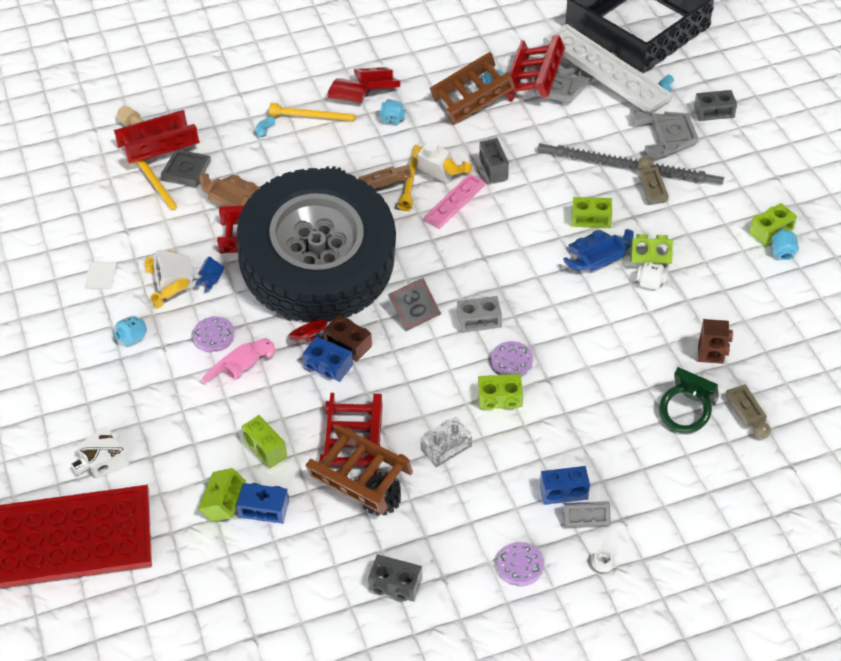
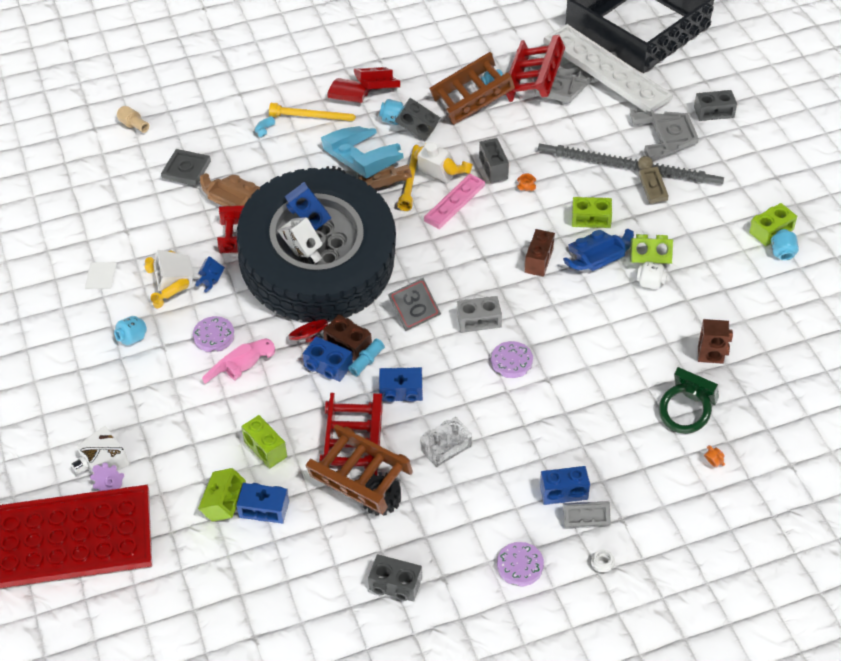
(106, 477): none -> lavender piece
(156, 136): red fence -> none
(157, 184): yellow piece -> none
(302, 238): none -> white torso
(309, 206): none -> blue brick
(341, 146): none -> medium azure wedge
(366, 357): none -> medium azure pin
(401, 384): none -> blue brick
(417, 119): none -> dark grey brick
(500, 391): lime brick -> none
(526, 182): none -> orange plate
(539, 252): none -> copper brick
(666, 81): medium azure arm -> none
(714, 456): none -> orange plate
(749, 410): dark tan plate -> none

